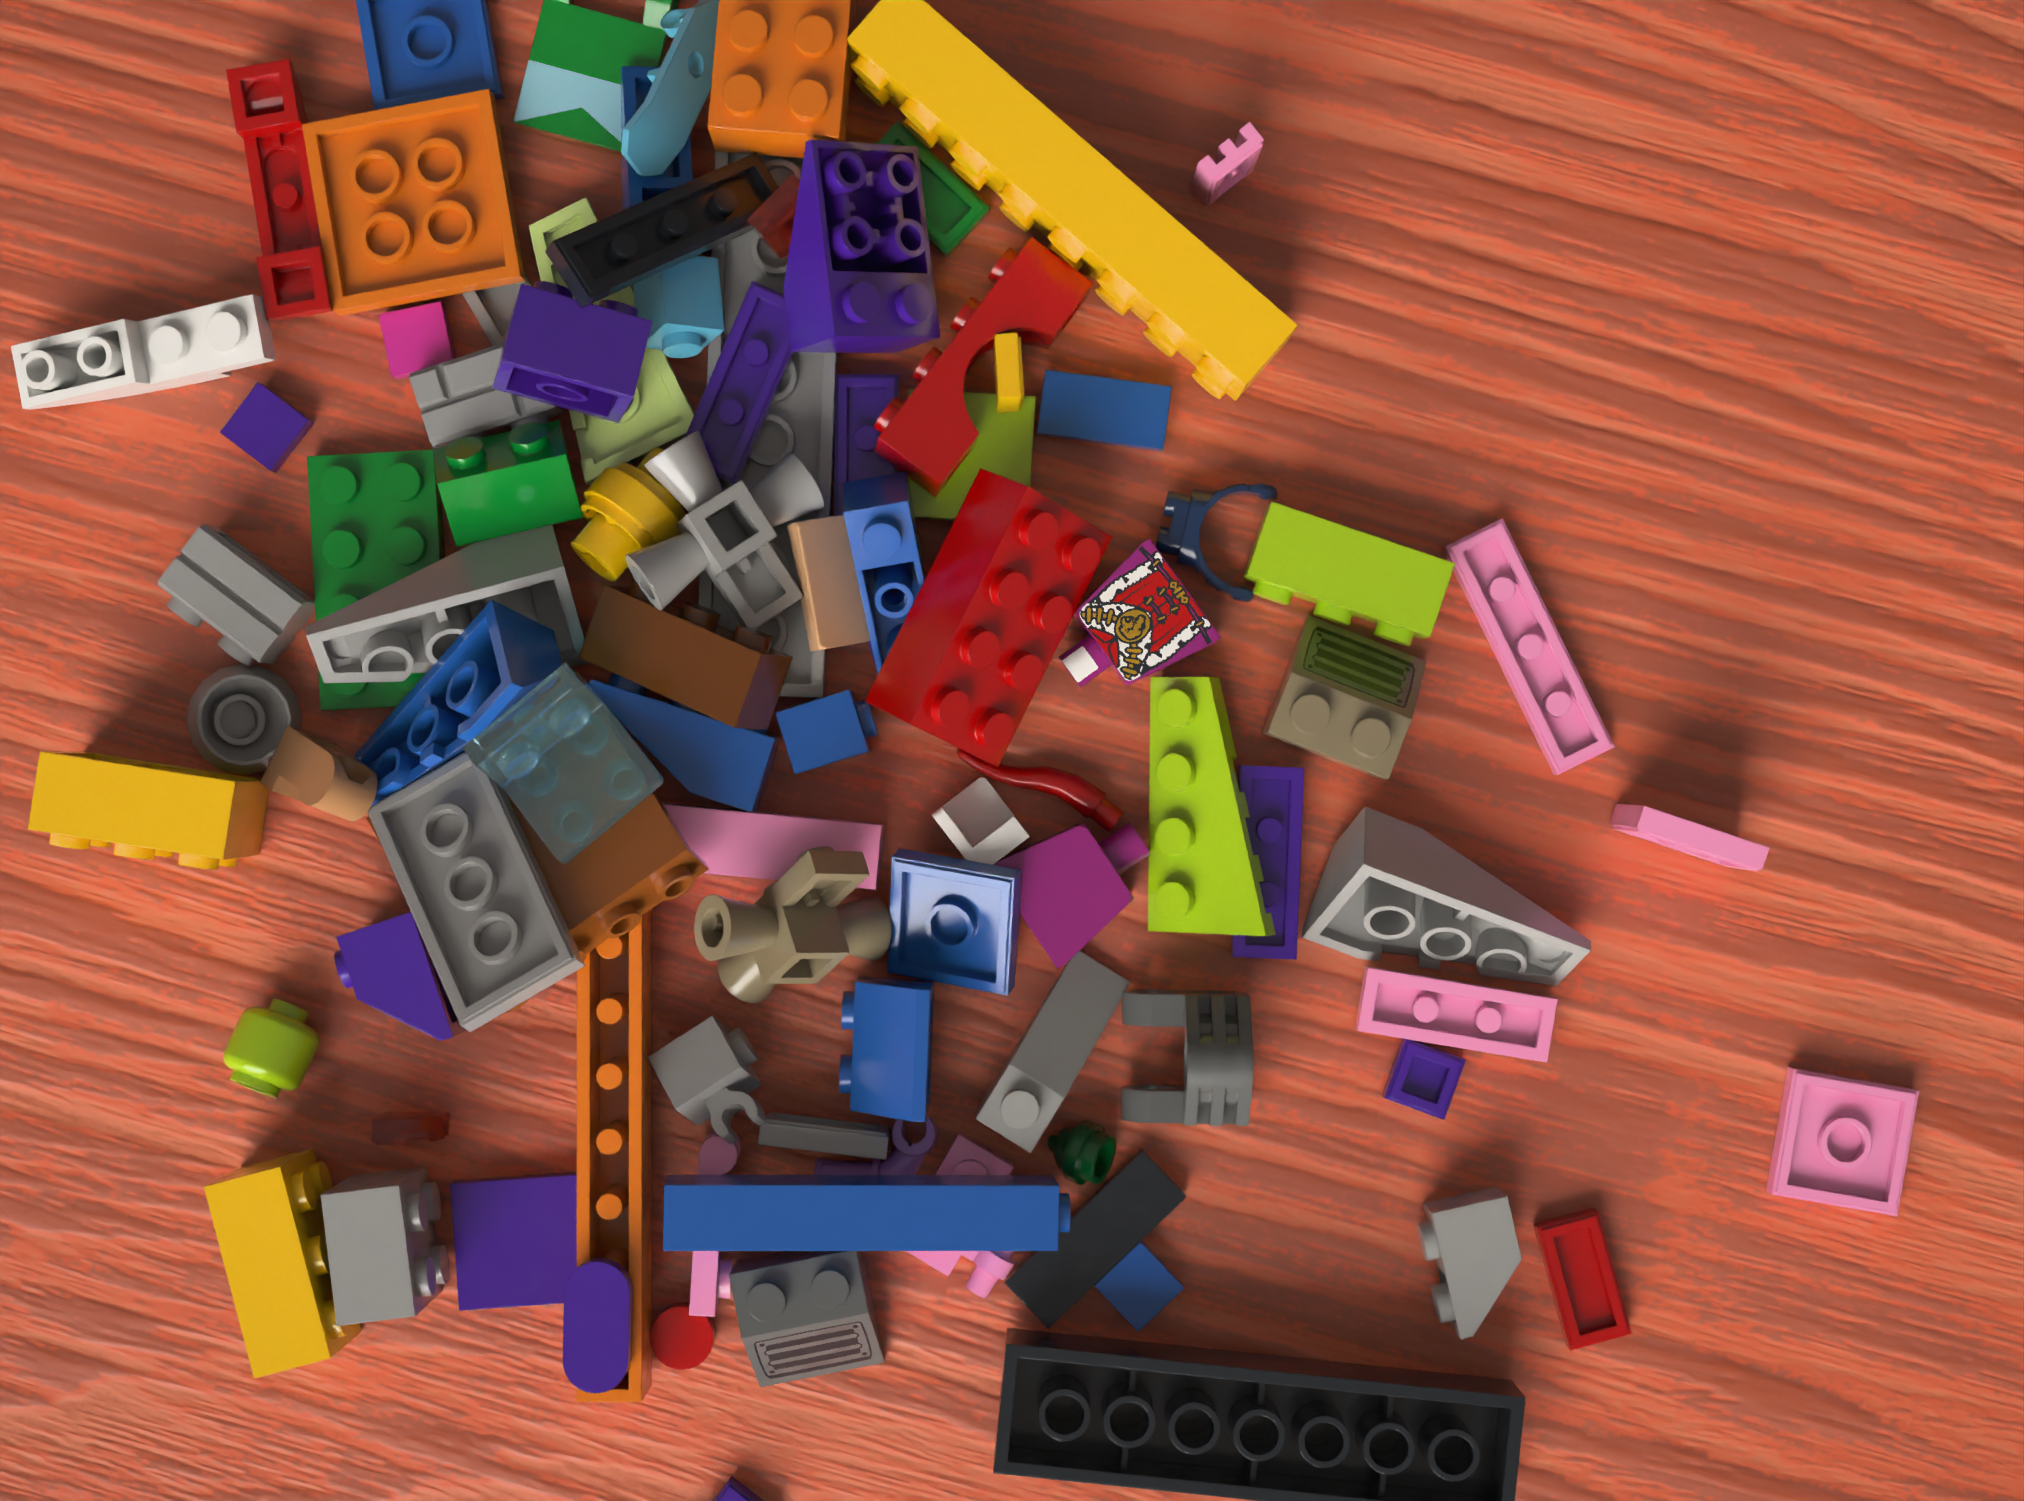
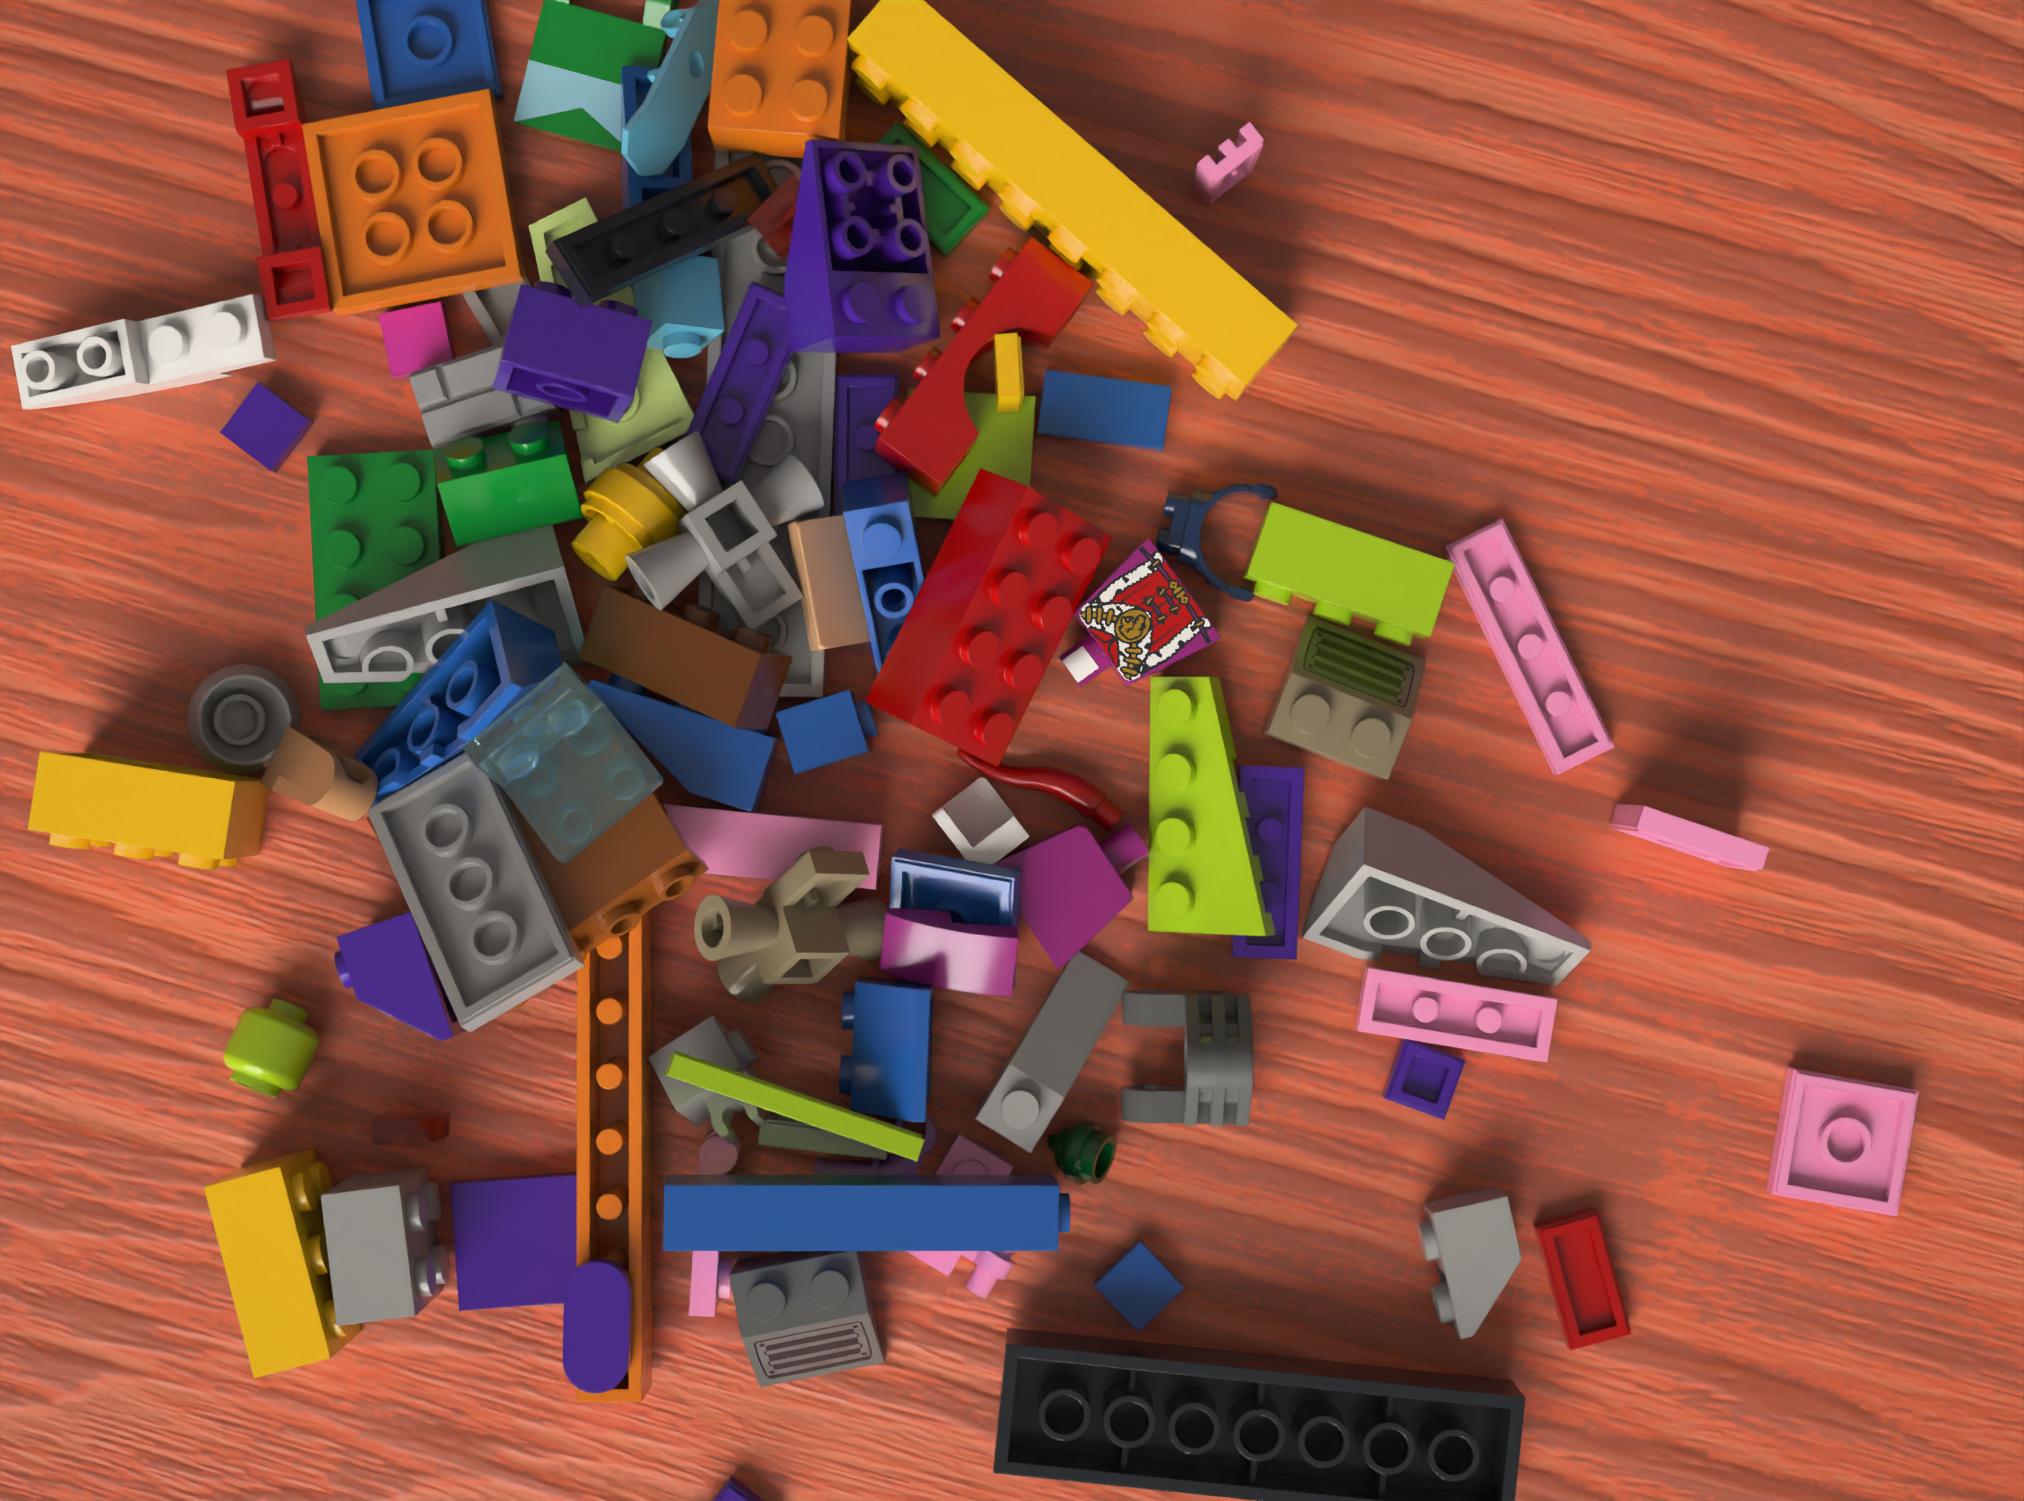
(236, 595): light grey brick -> none
(681, 1339): red tile -> none
(794, 1105): none -> lime tile
(947, 954): none -> magenta slope
(1098, 1238): black tile -> none

